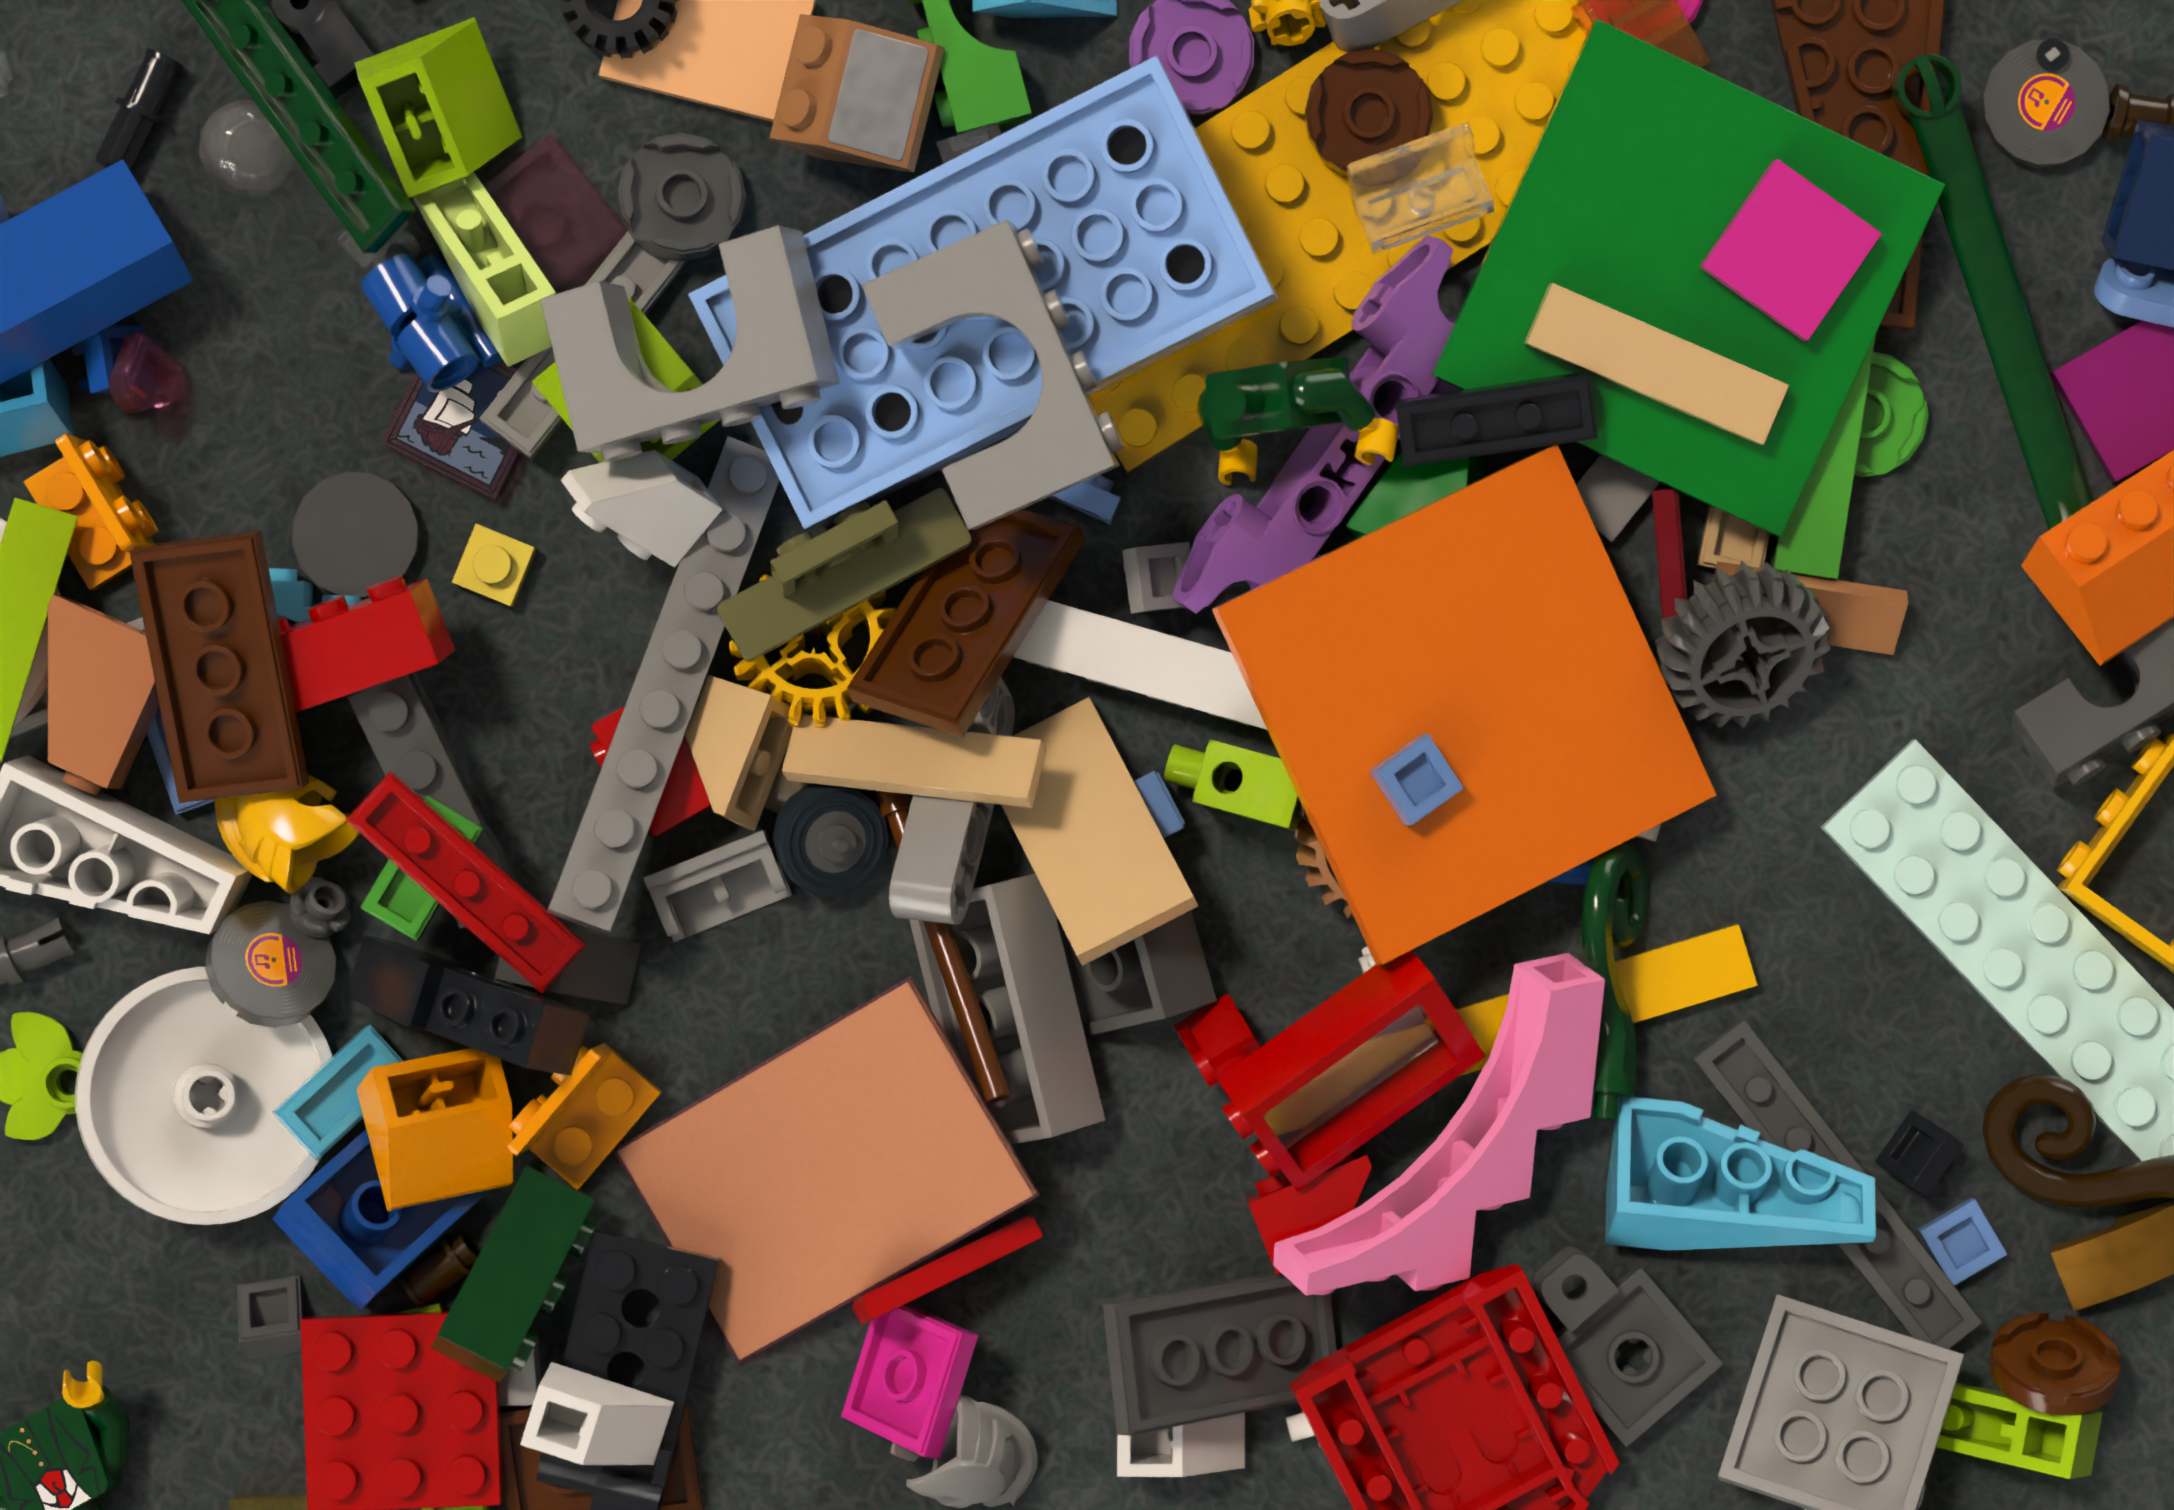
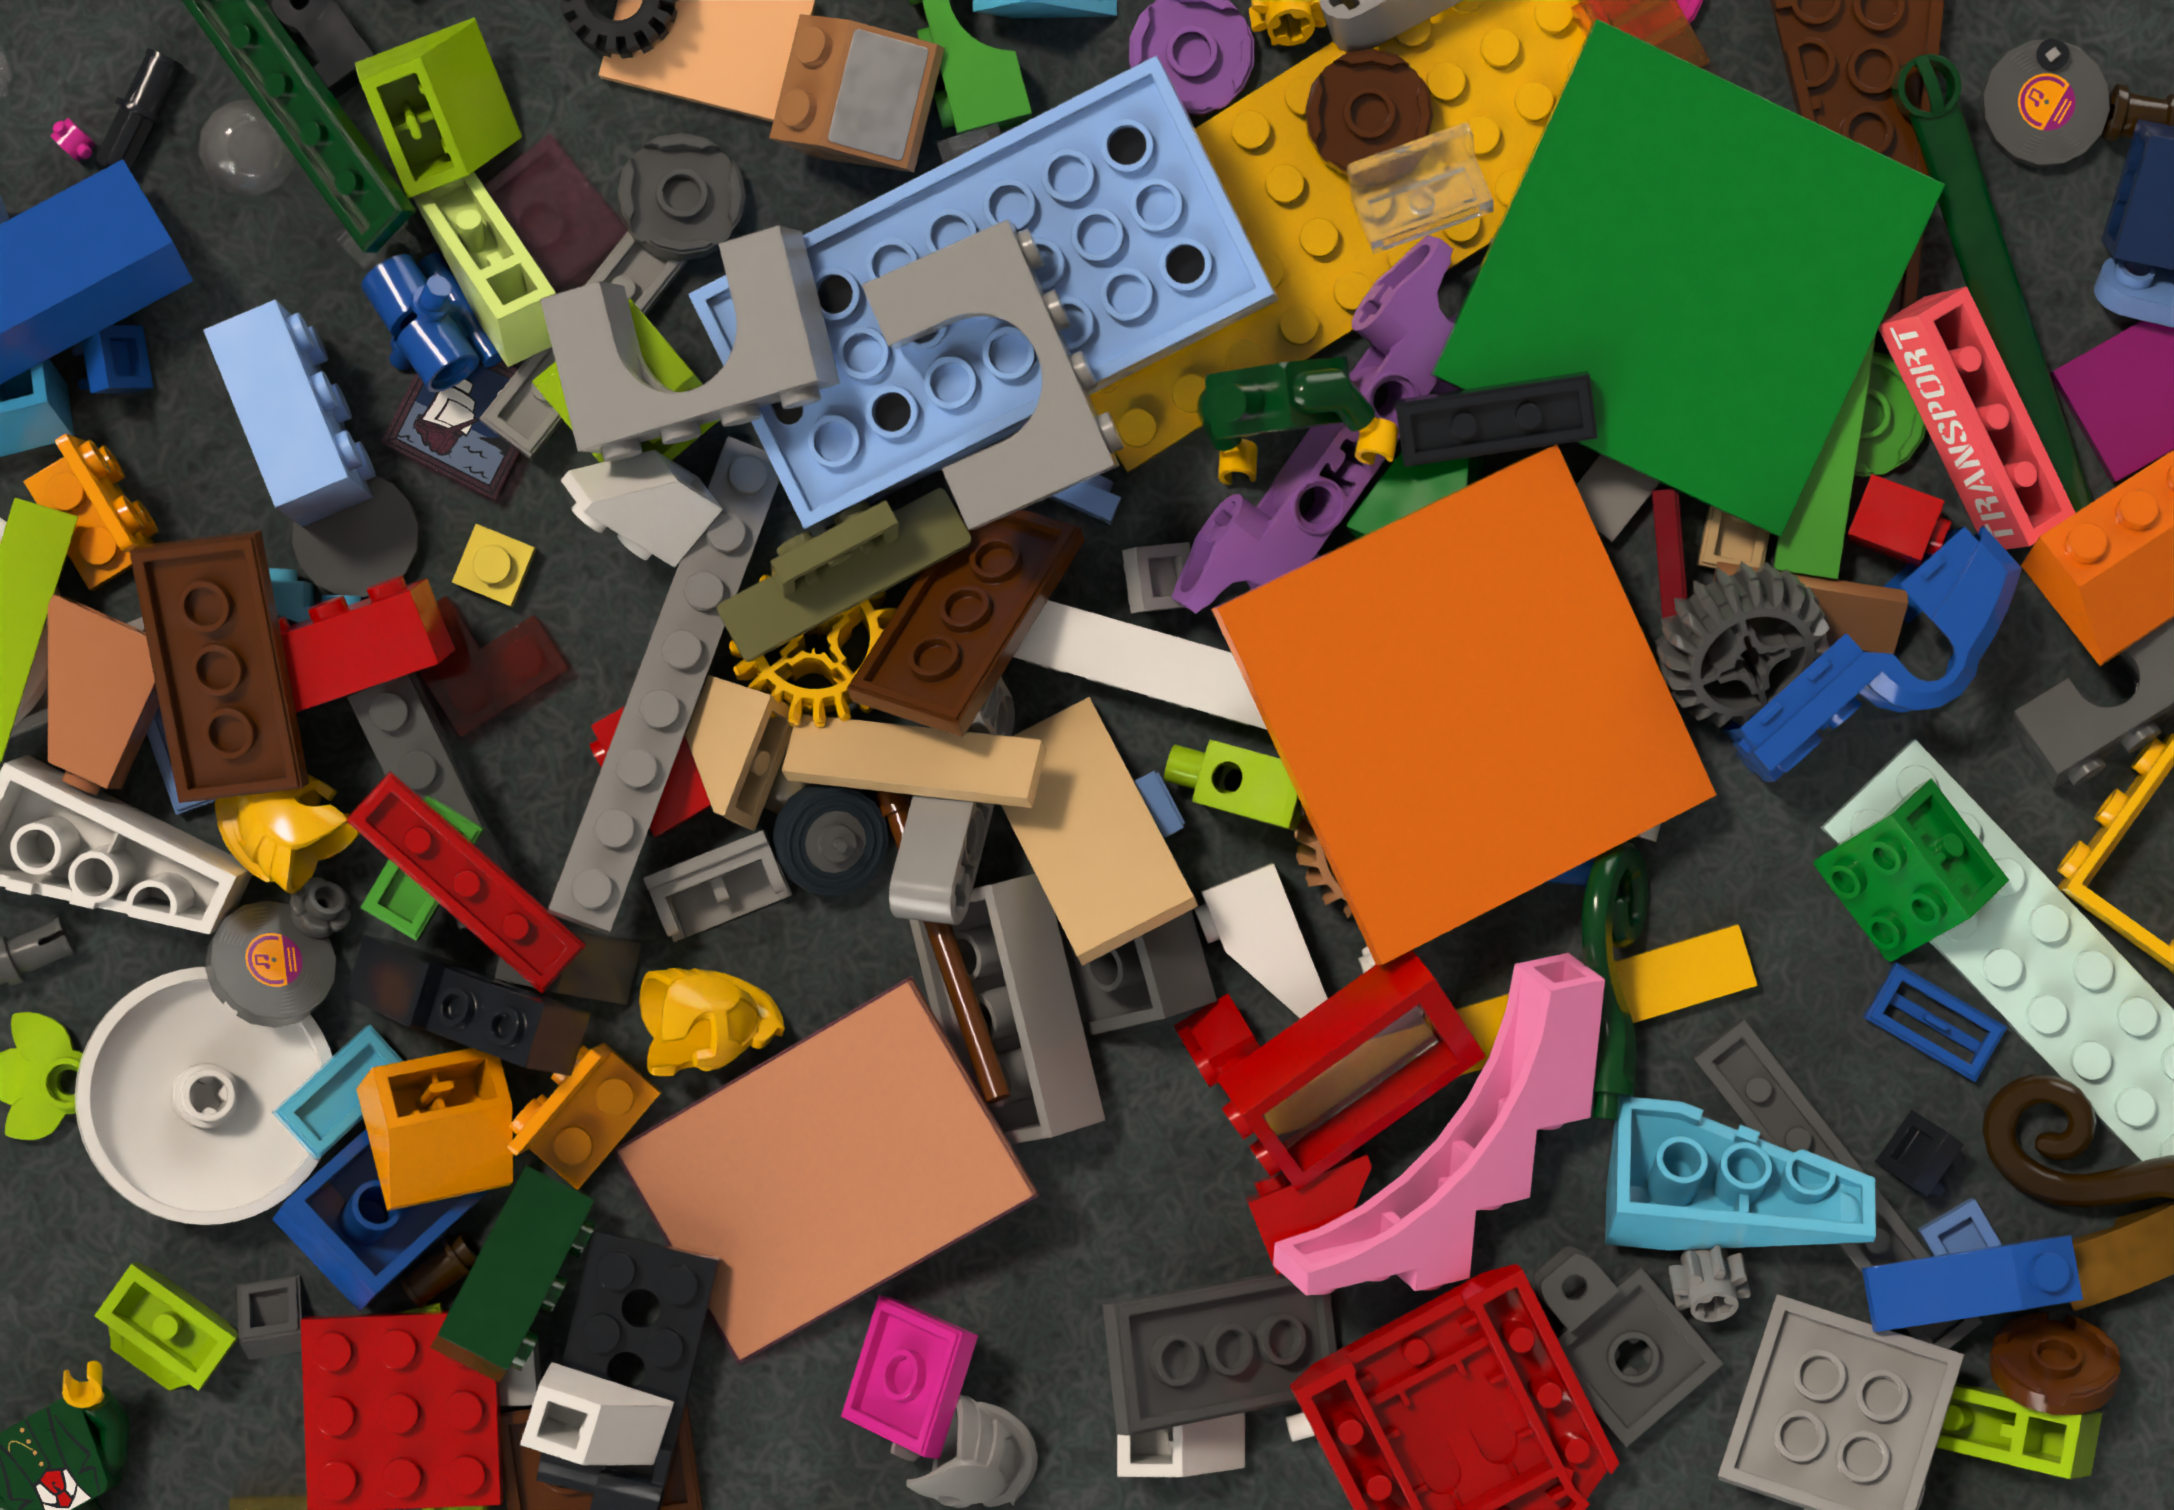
(73, 139): none -> dark pink piece
(145, 376): clear pink tile -> none
(165, 1329): none -> lime slope
(291, 412): none -> light blue brick
(485, 681): none -> clear red plate
(703, 1019): none -> yellow helmet
(946, 1269): red tile -> none
(1263, 936): none -> white slope
(1416, 779): medium blue tile -> none
(1656, 364): tan tile -> none
(1709, 1283): none -> light grey gear
(1790, 250): dark pink tile -> none
(1887, 995): none -> blue tile
(1899, 522): none -> red brick
(1912, 873): none -> green bracket
(1963, 593): none -> blue piece
(1972, 1283): none -> blue slope
(1976, 418): none -> coral brick

